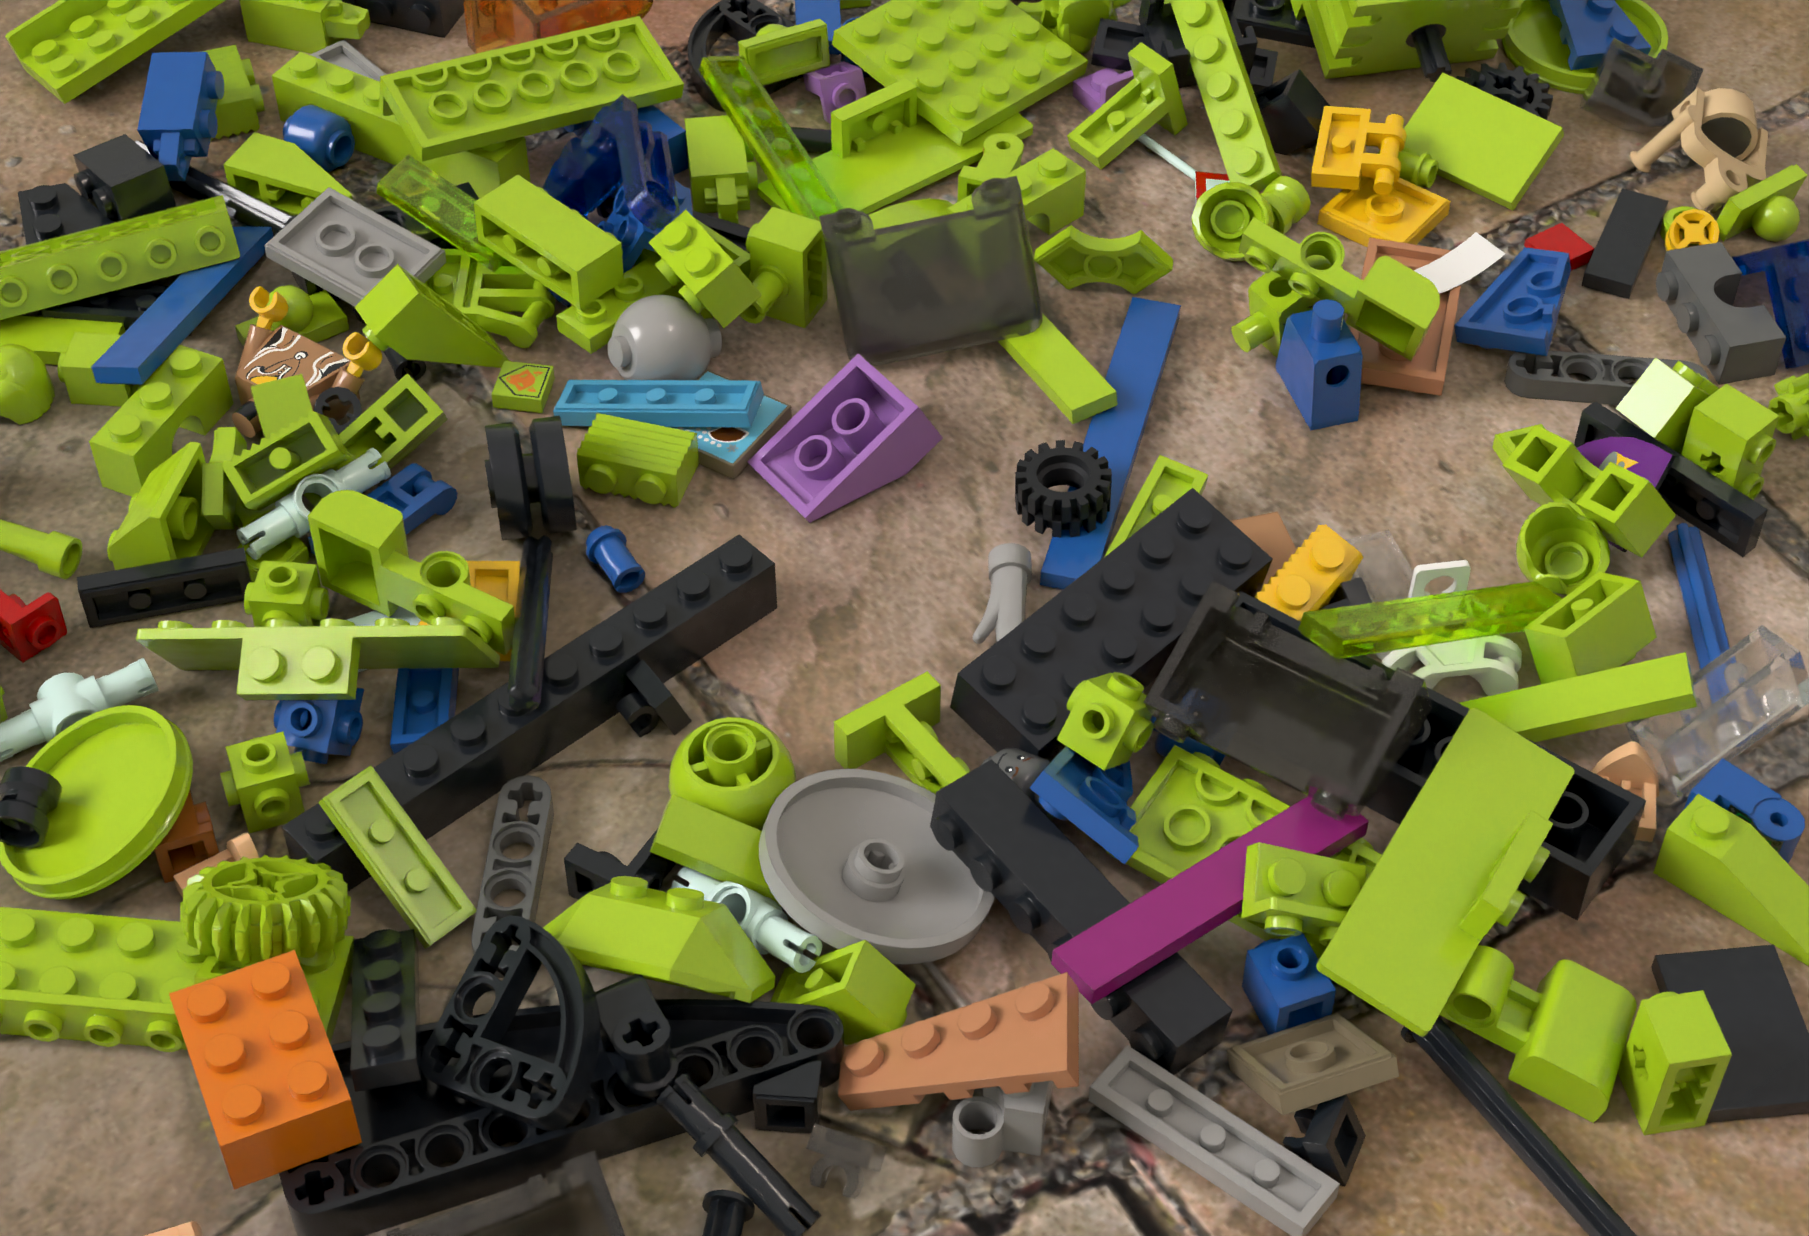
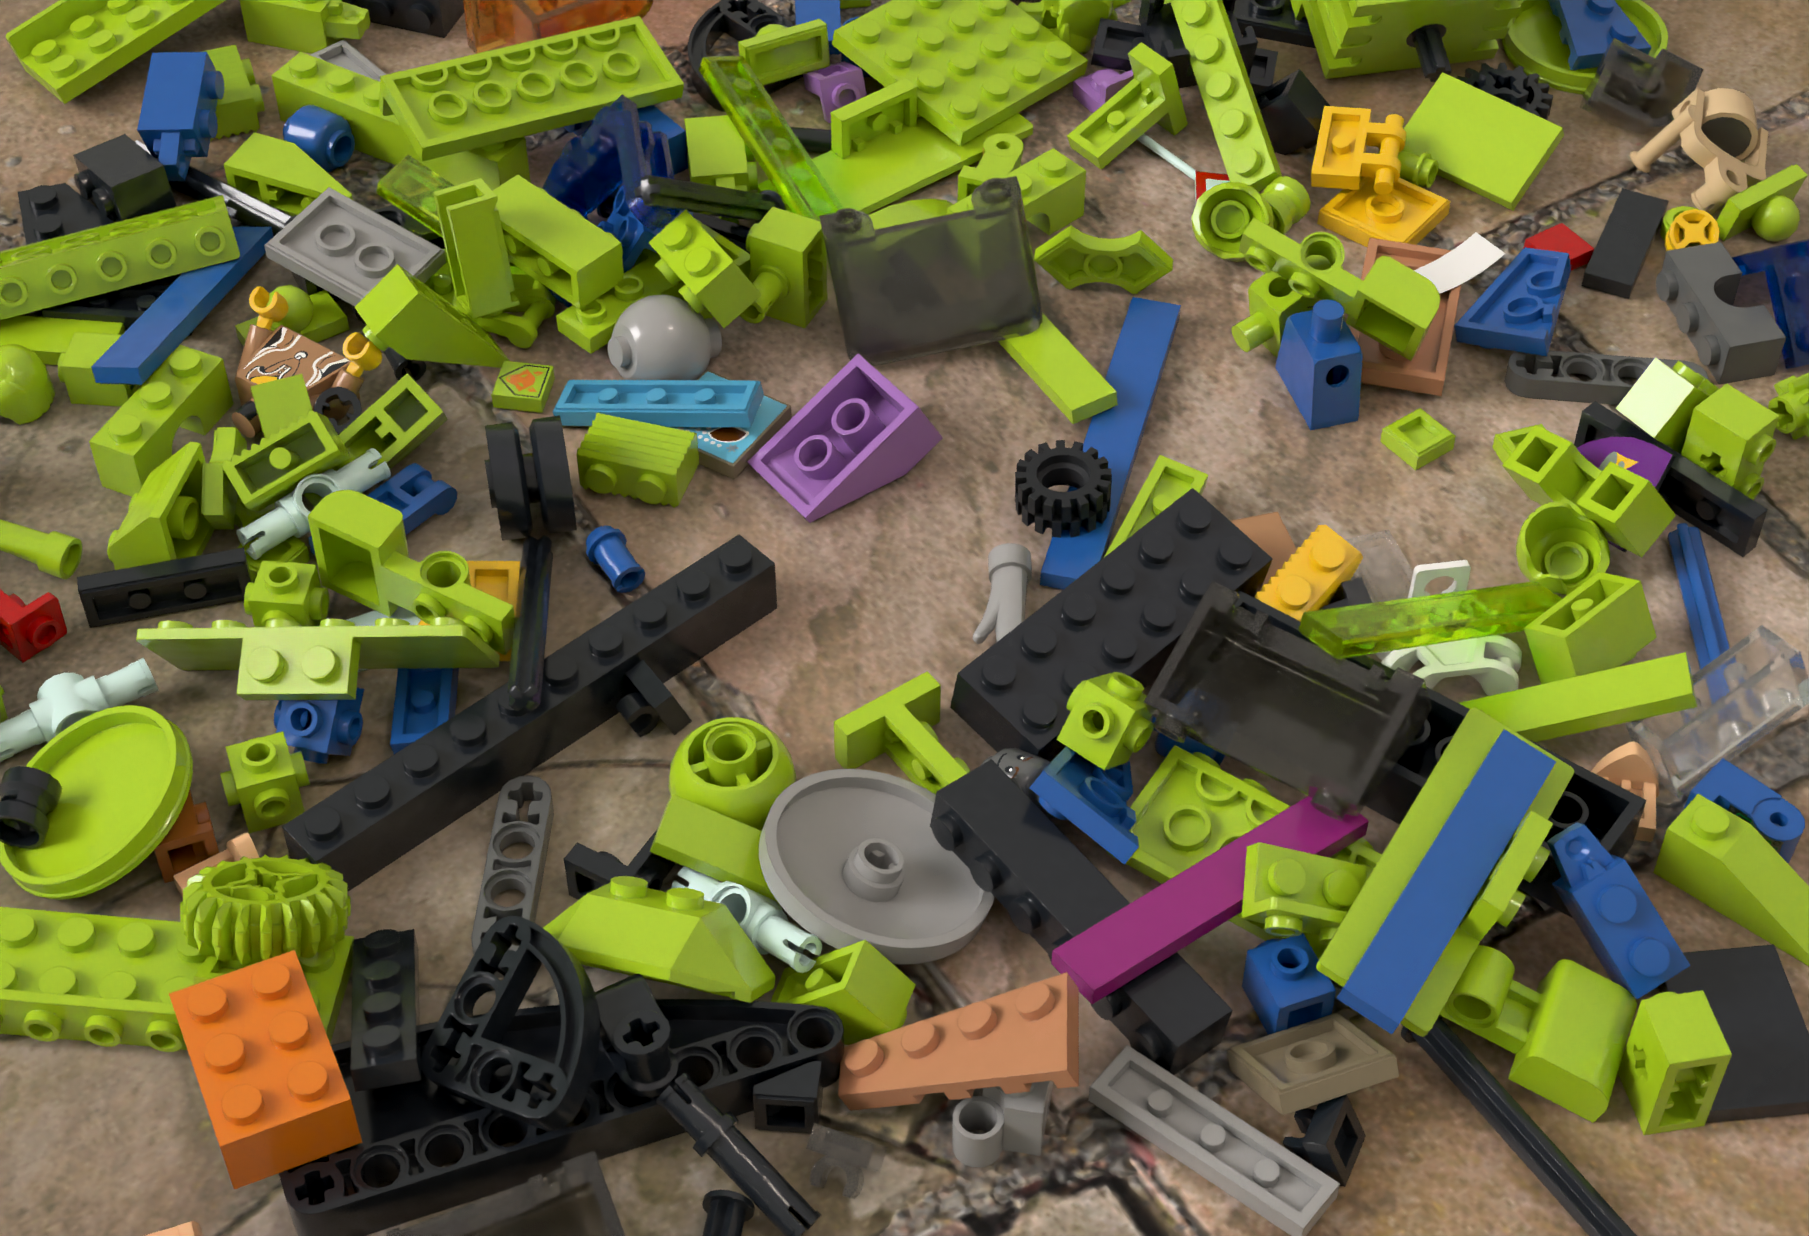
(397, 856): lime tile -> none
(476, 248): none -> lime window
(707, 199): none -> axle
(1417, 439): none -> lime tile
(1446, 882): none -> blue tile
(1614, 913): none -> blue hinge

